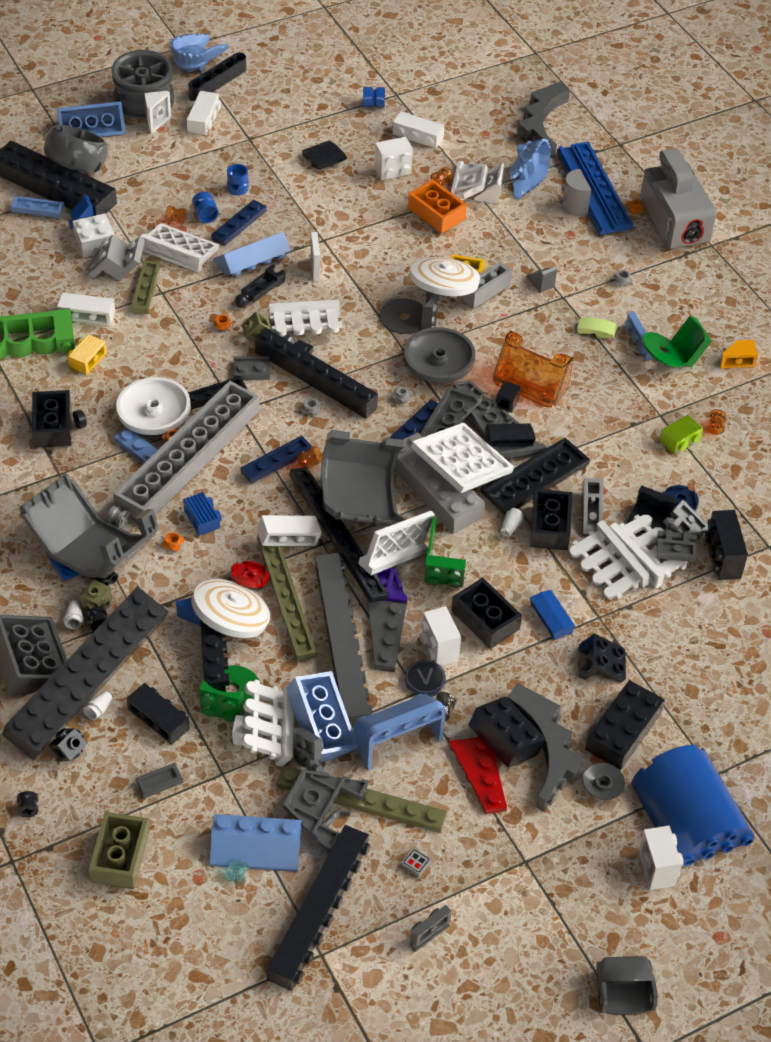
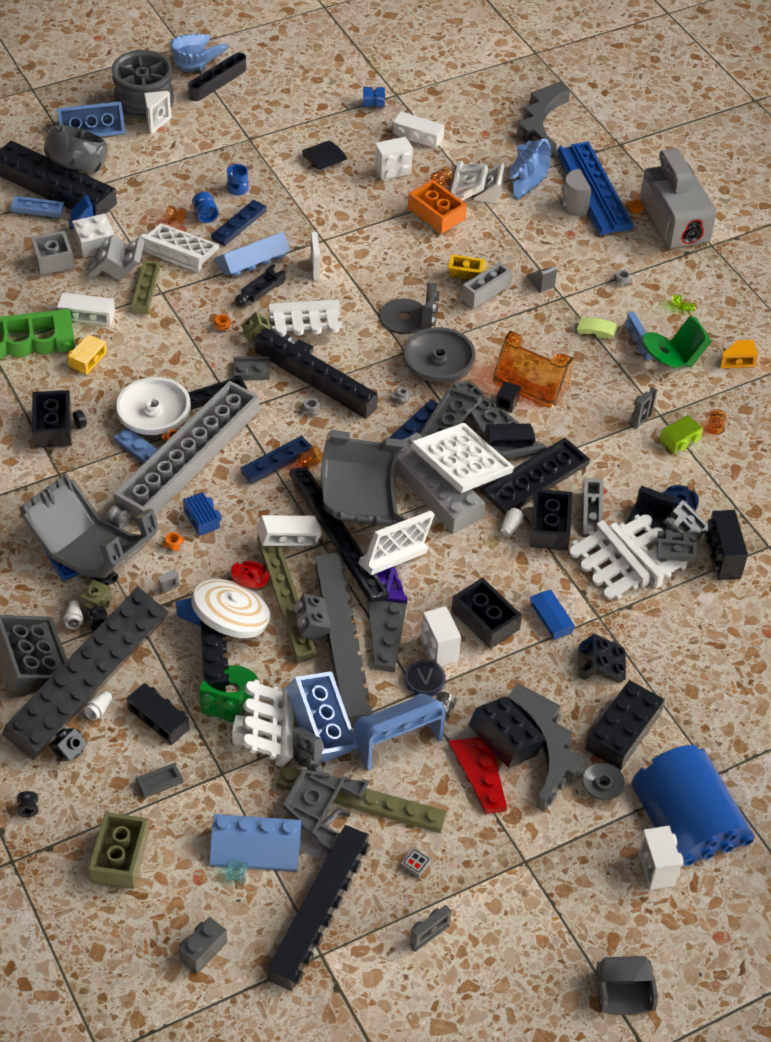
(52, 252): none -> light grey brick
(168, 581): none -> light grey tile
(202, 945): none -> dark grey brick
(203, 113): white brick -> none
(312, 617): none -> dark grey brick
(443, 569): green piece -> none
(444, 276): white dish -> none
(643, 407): none -> dark grey plate
(683, 306): none -> clear neon green arm

